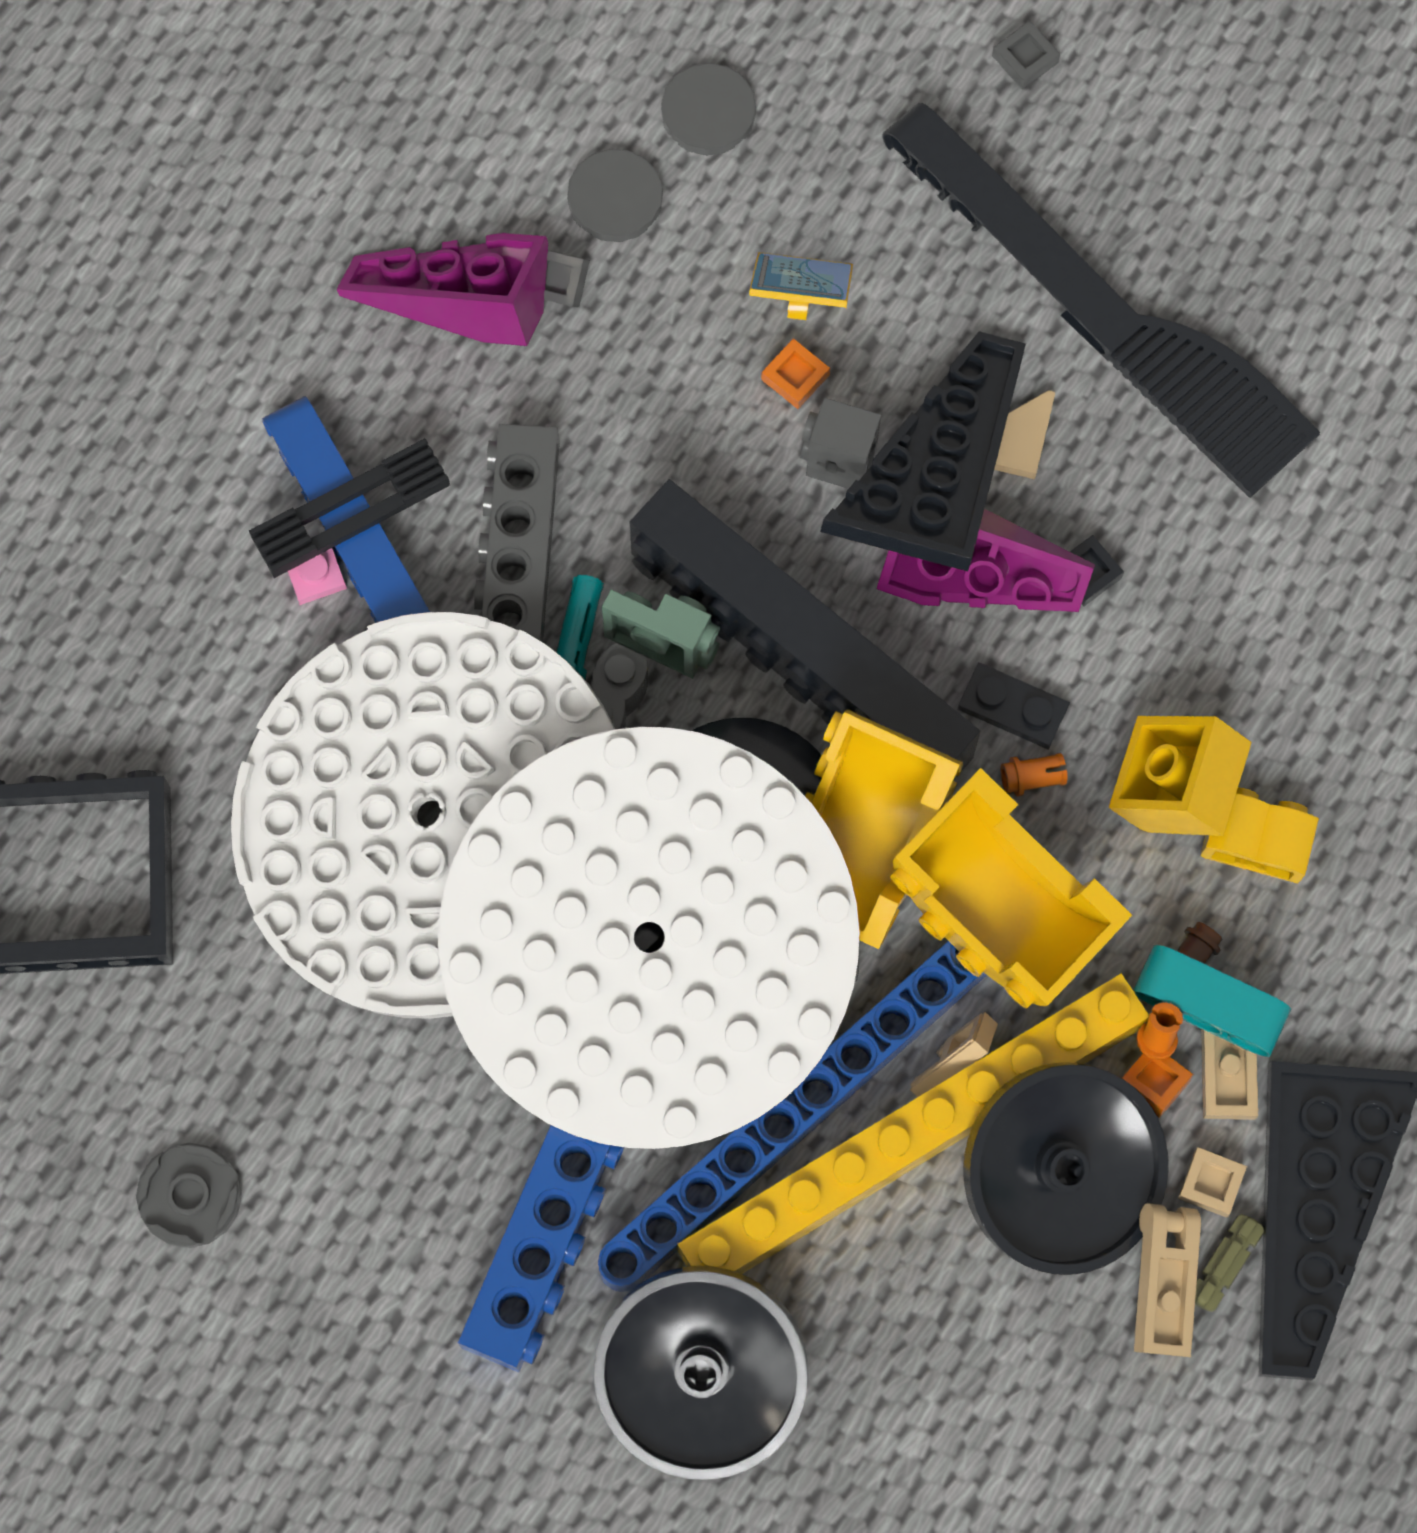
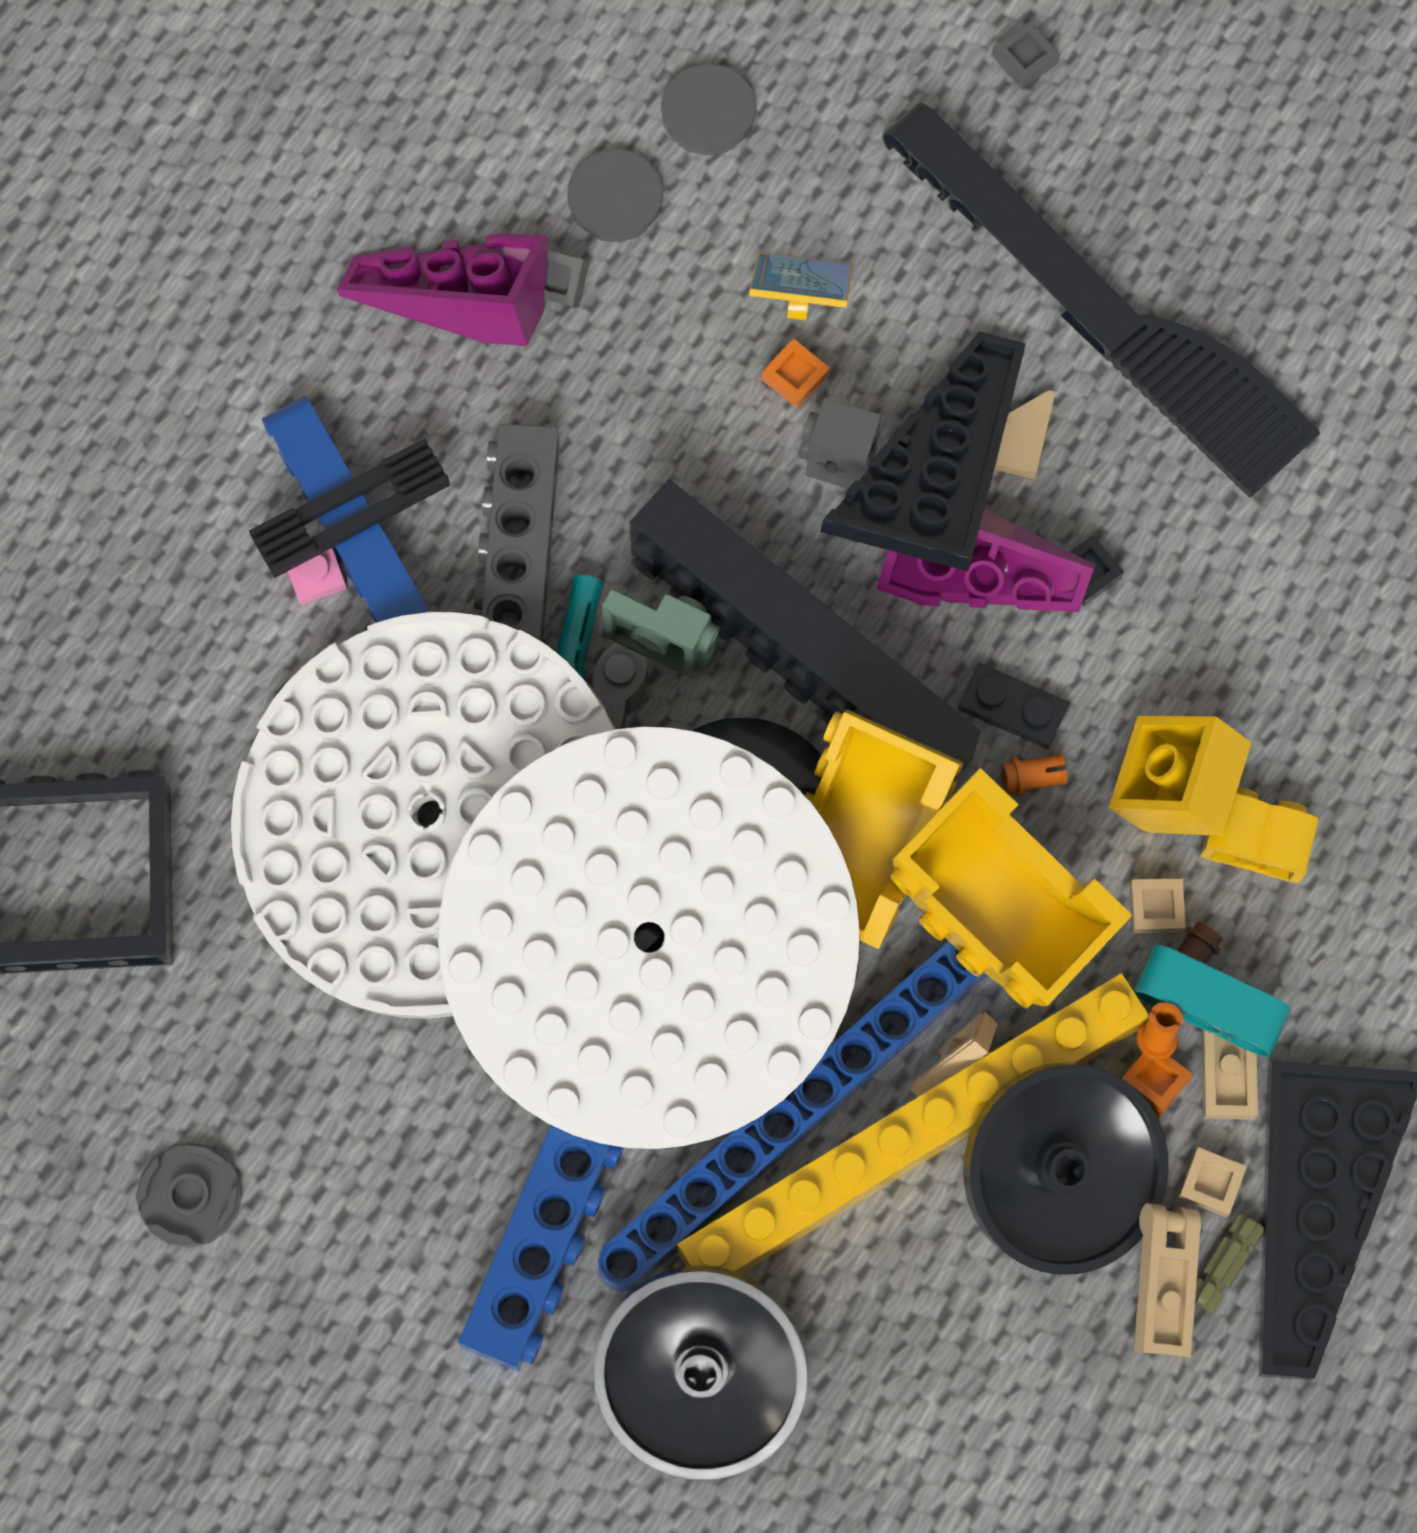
(1157, 906): none -> tan plate

